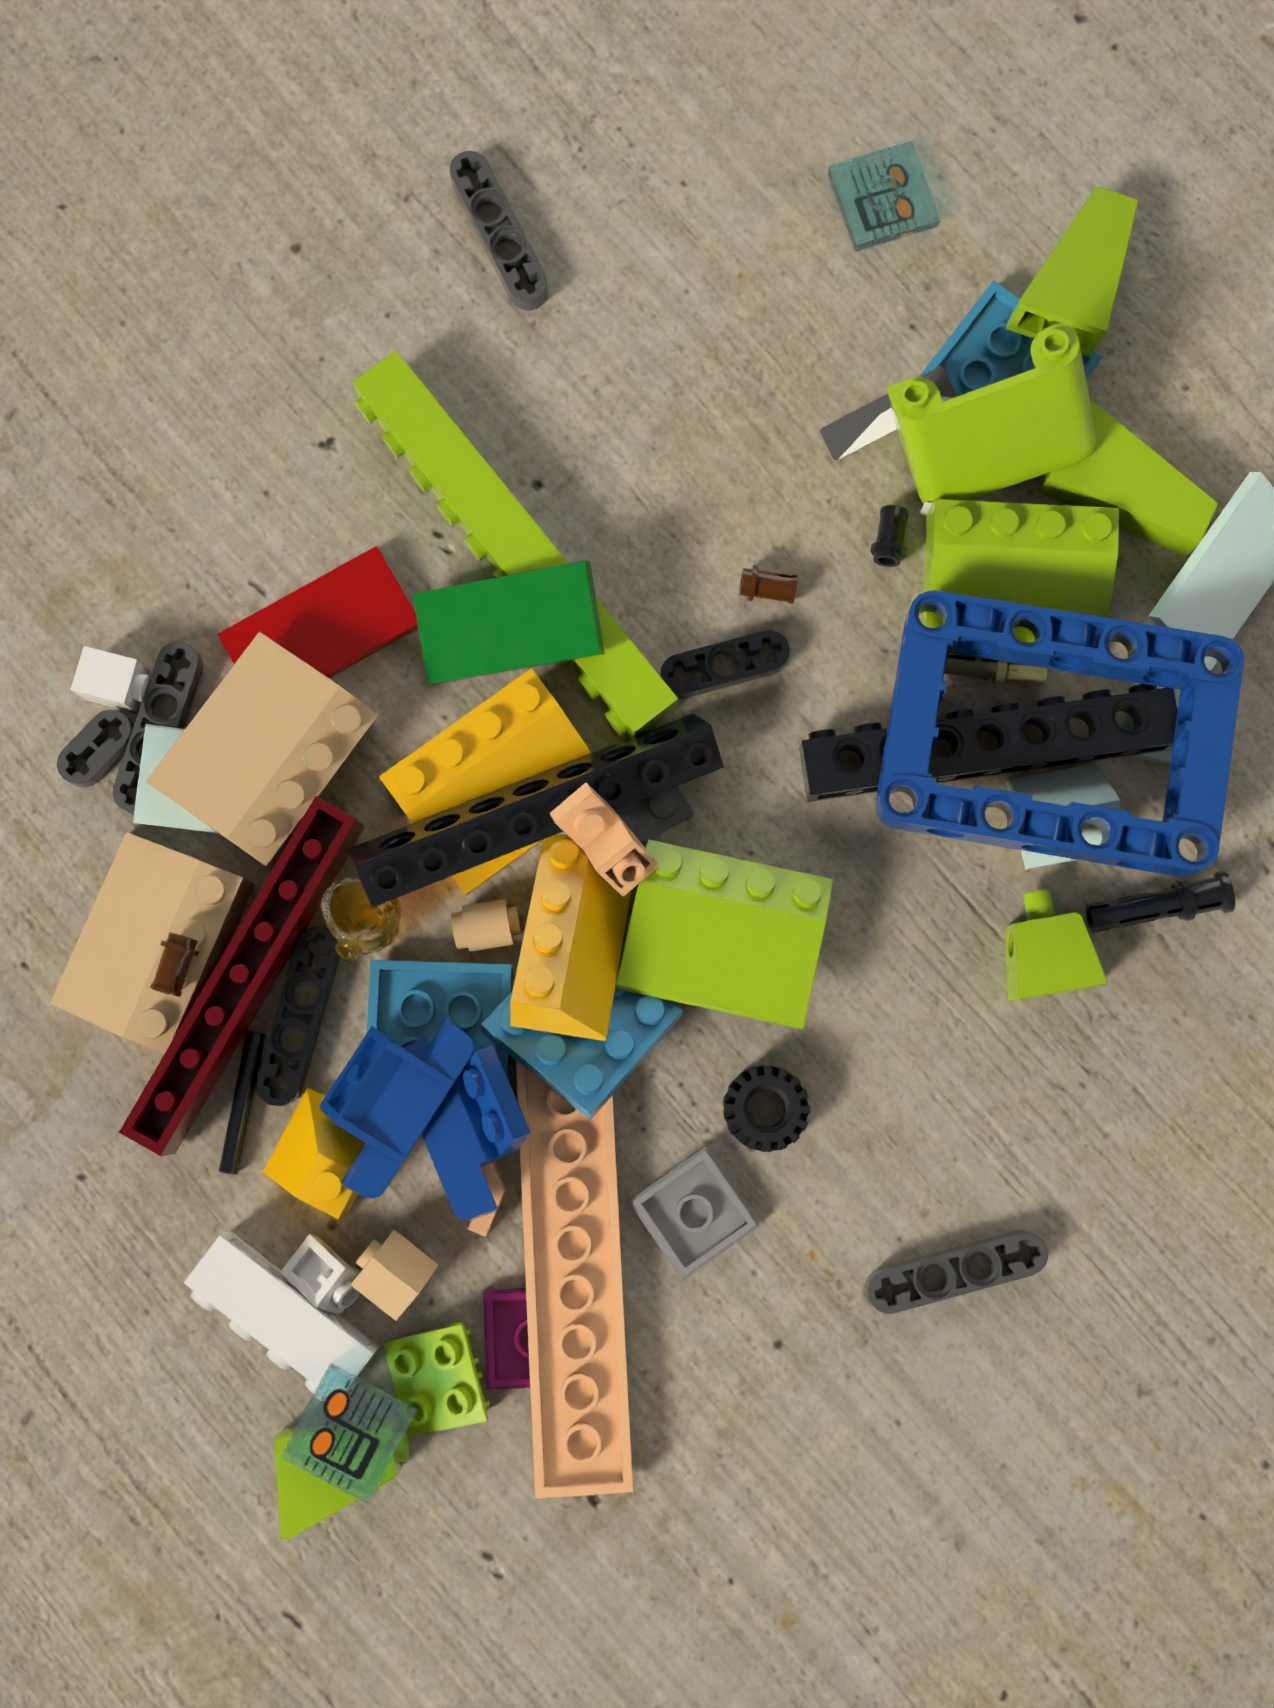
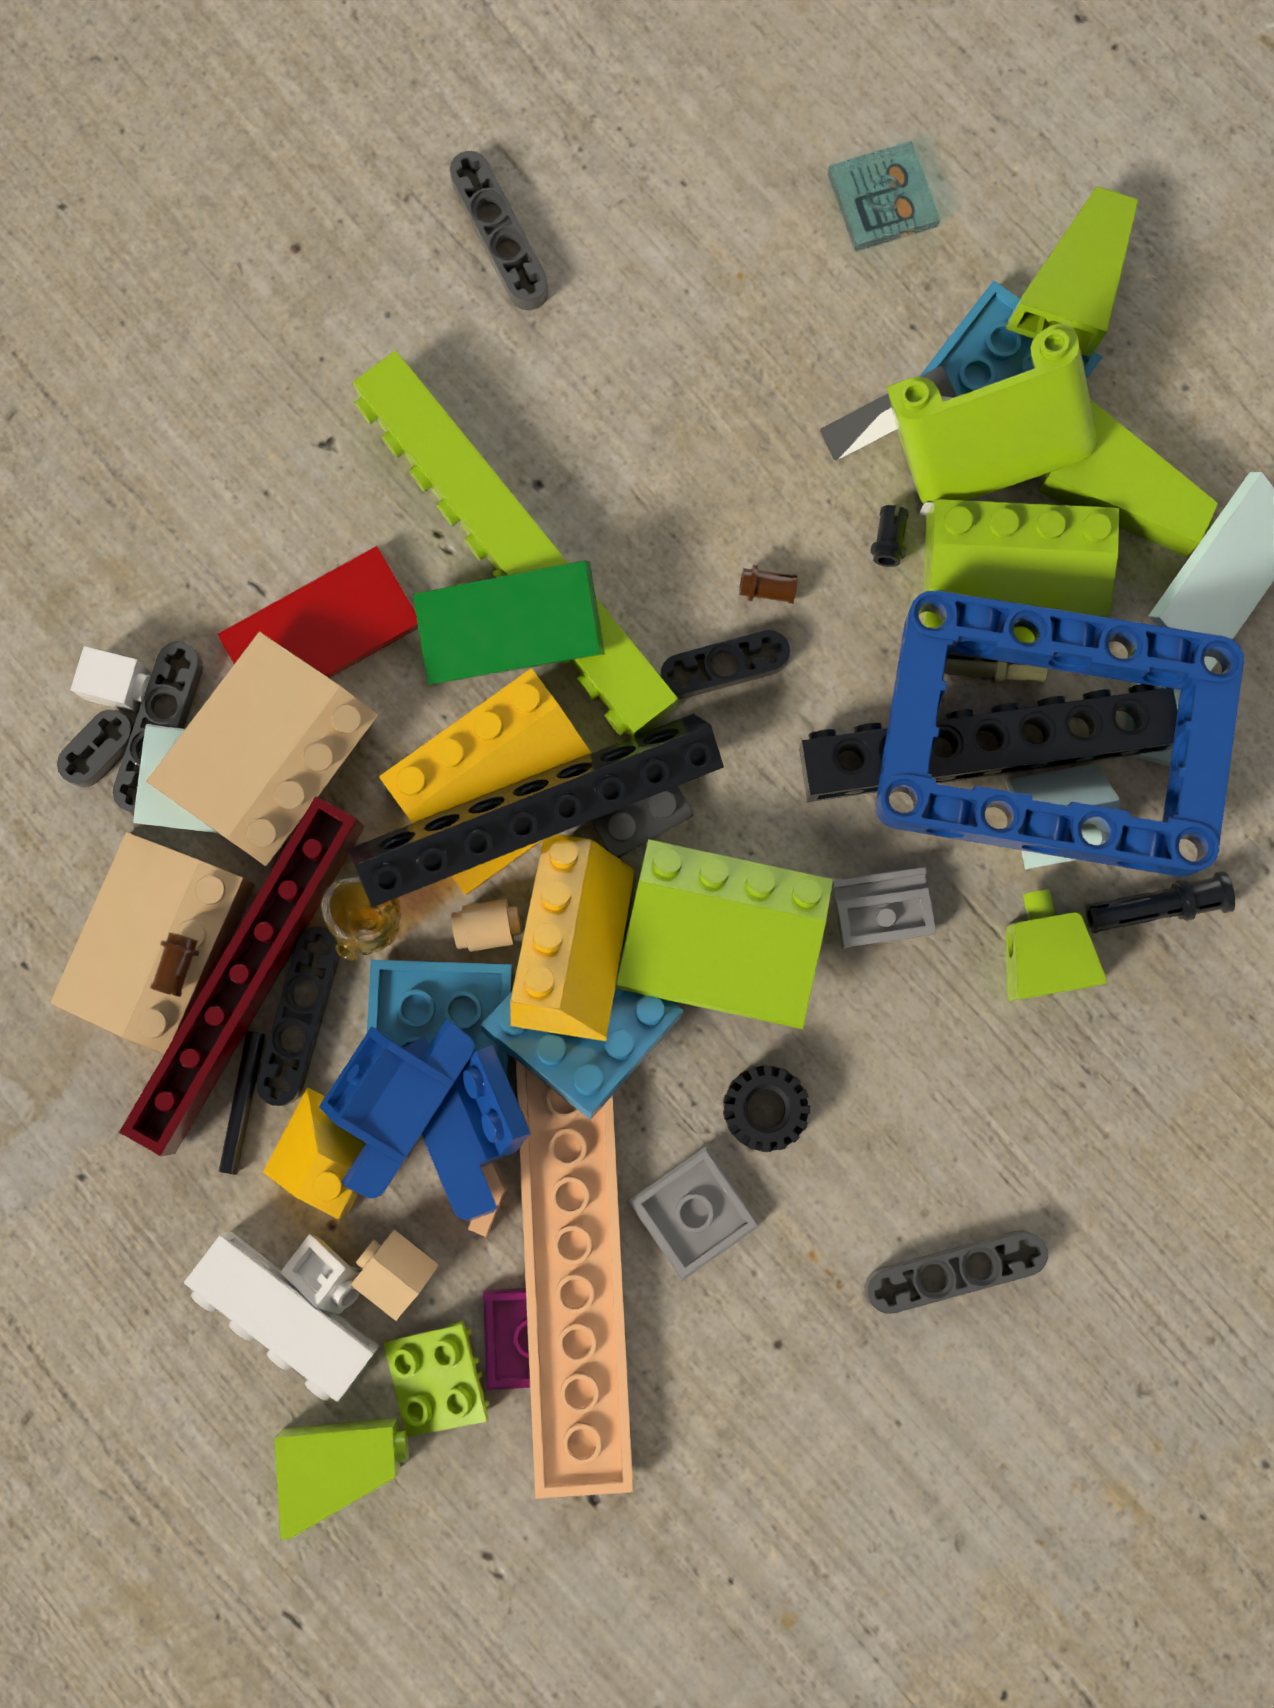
(349, 1433): clear light blue tile -> none
(605, 839): light nougat slope -> none
(883, 908): none -> light grey plate

